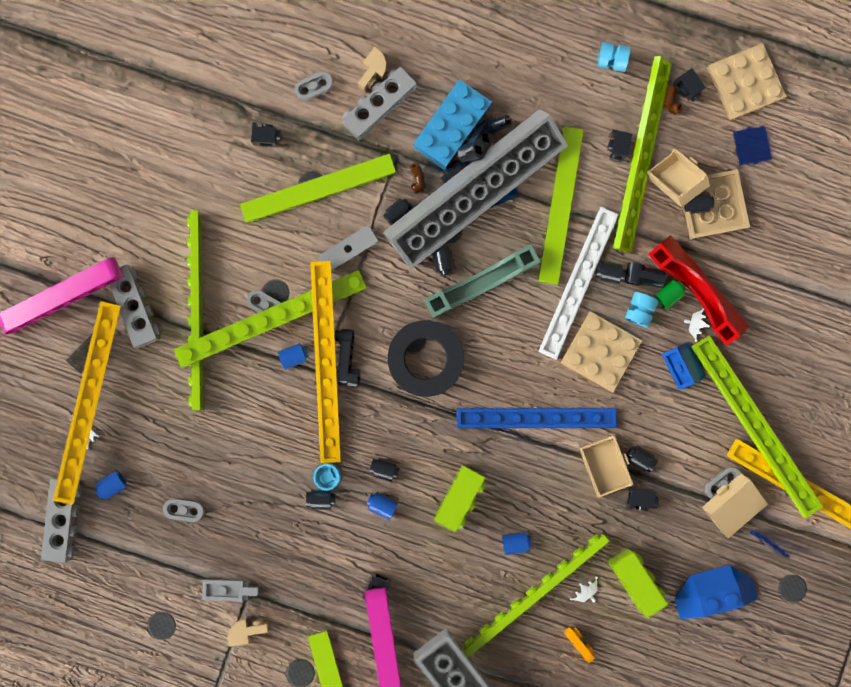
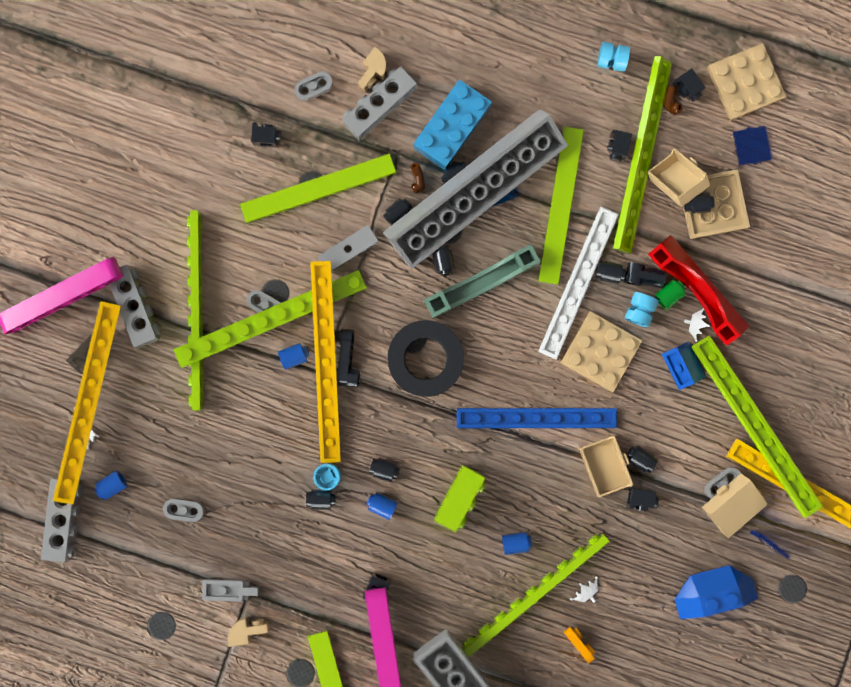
(482, 139): black beam -> none
(638, 582): lime brick -> none

